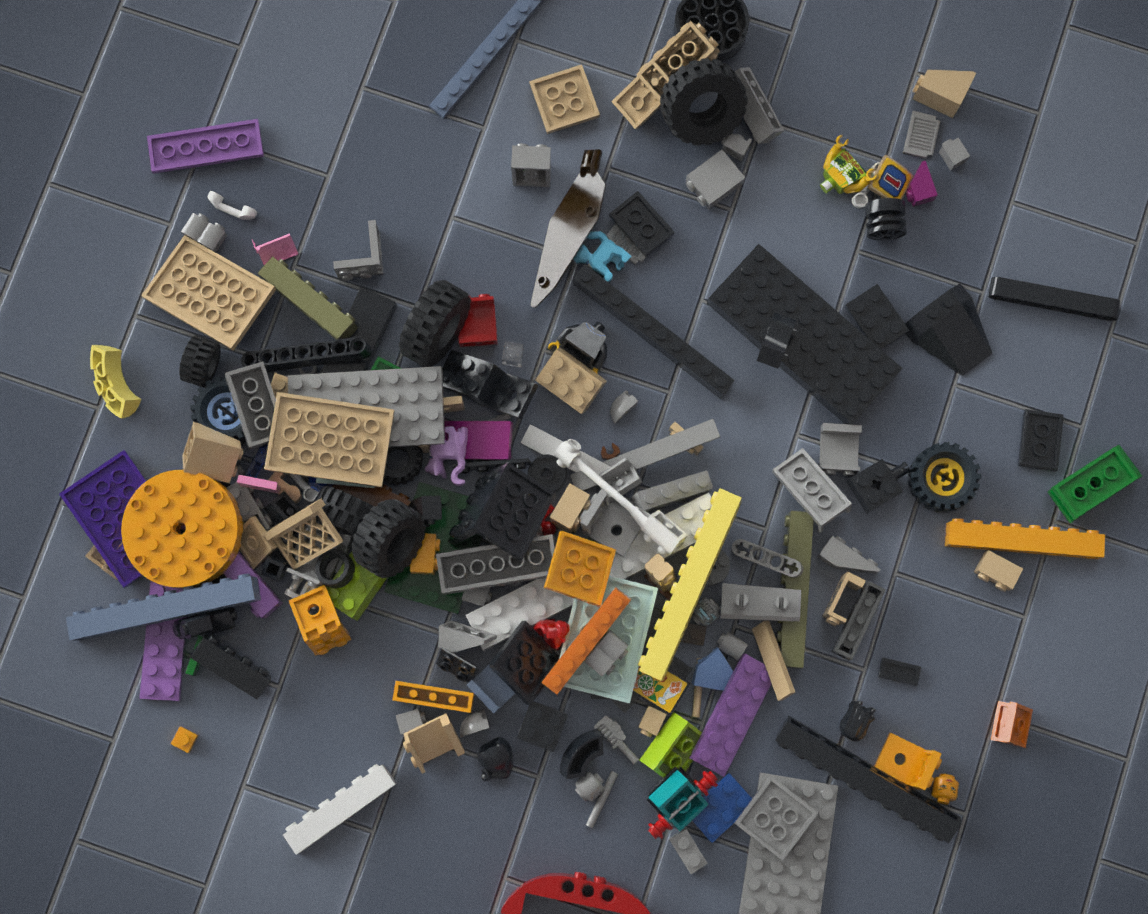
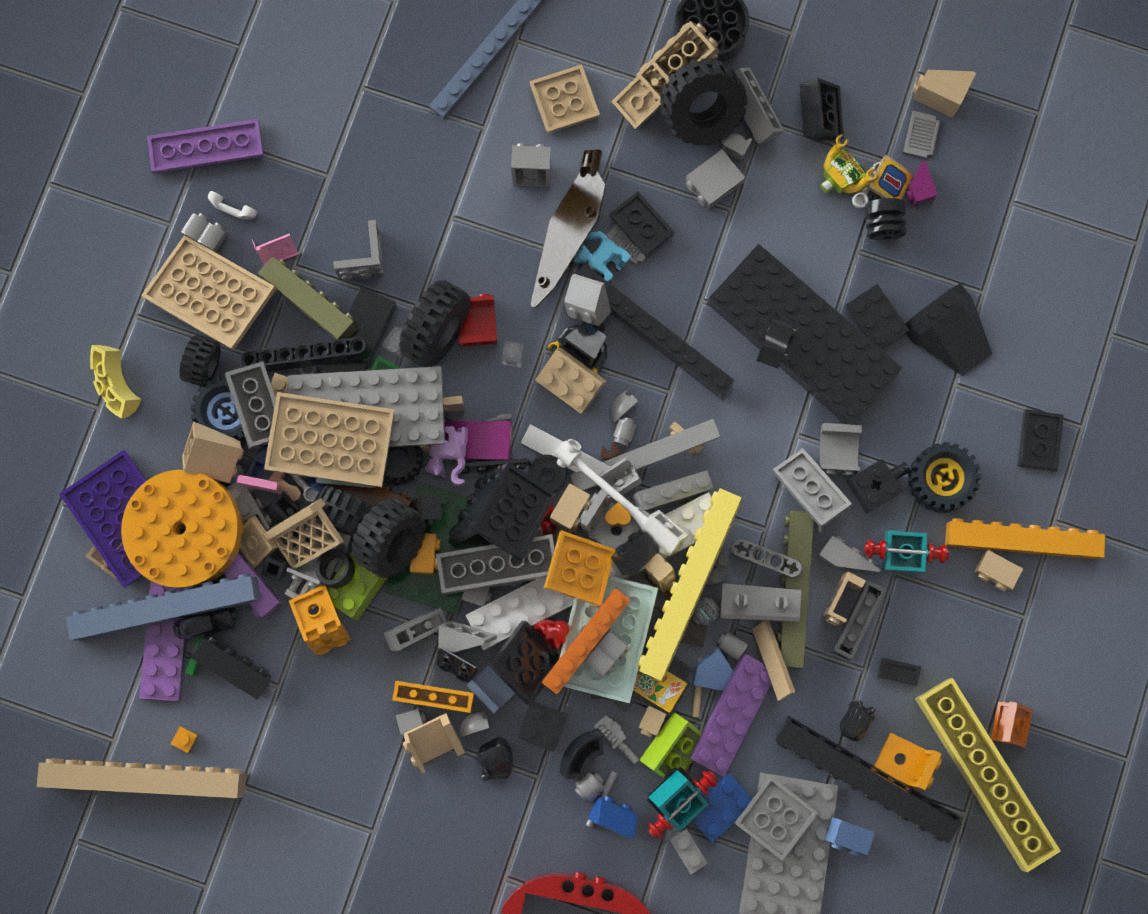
(140, 779): none -> tan brick
(339, 809): white brick -> none
(392, 341): none -> clear brick
(414, 630): none -> light grey slope
(487, 384): black bracket -> none
(587, 300): none -> light grey slope
(614, 817): none -> blue slope
(618, 515): none -> light orange tile
(624, 431): none -> light grey brick
(634, 553): none -> black brick
(821, 110): none -> black slope
(850, 836): none -> medium blue brick
(905, 552): none -> teal brick
(945, 788): light orange head -> none
(954, 153): light grey brick -> none
(987, 775): none -> light yellow brick
(1054, 299): black beam -> none
(1109, 475): green hinge -> none

